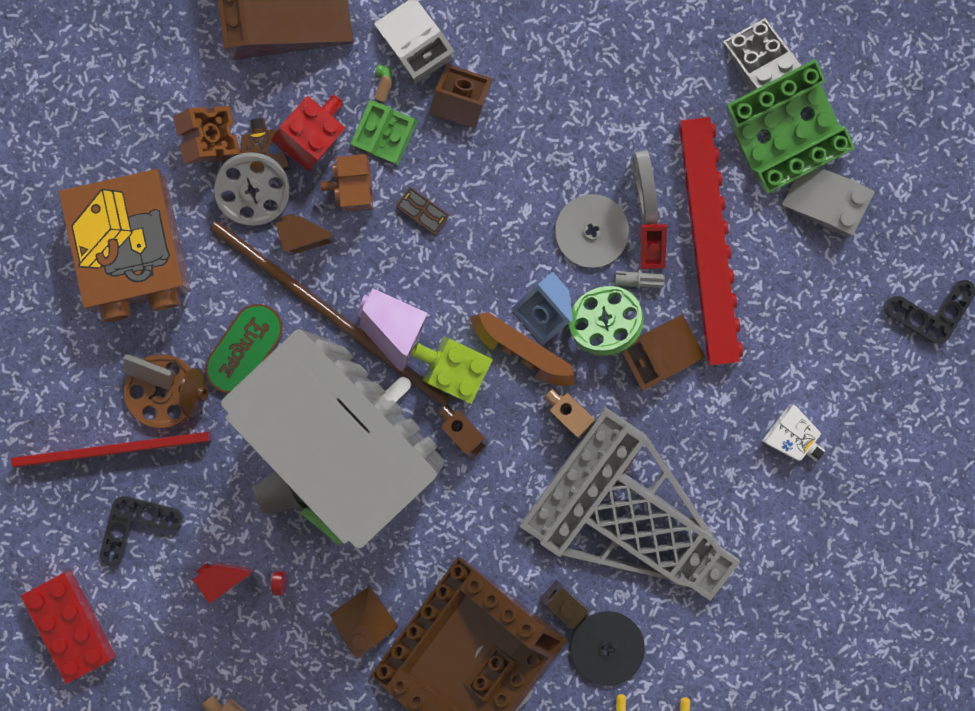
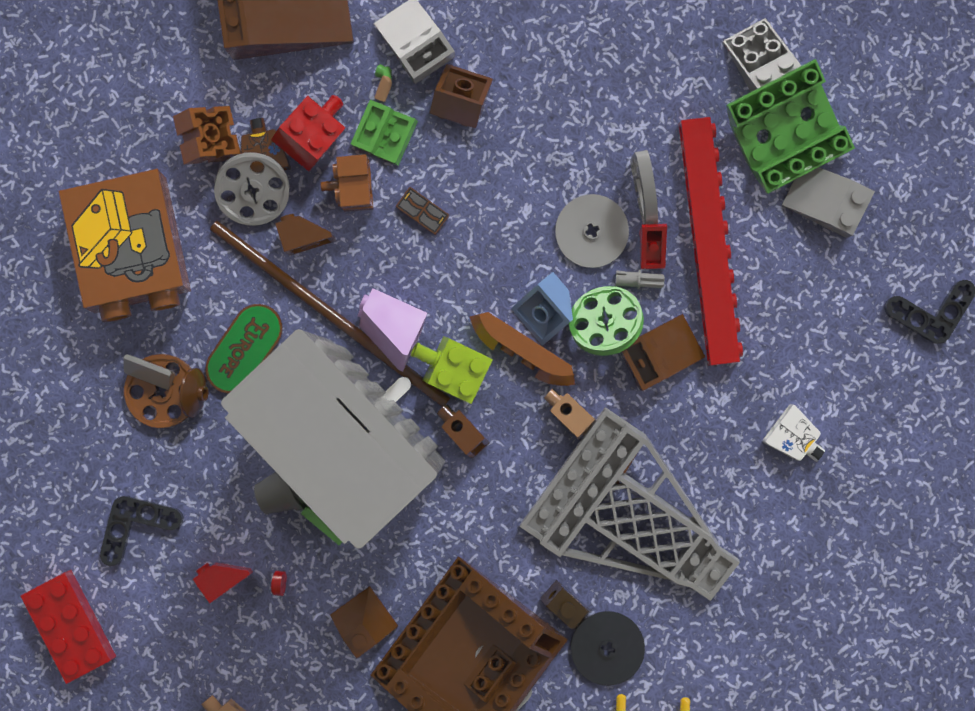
(111, 449): red tile -> none

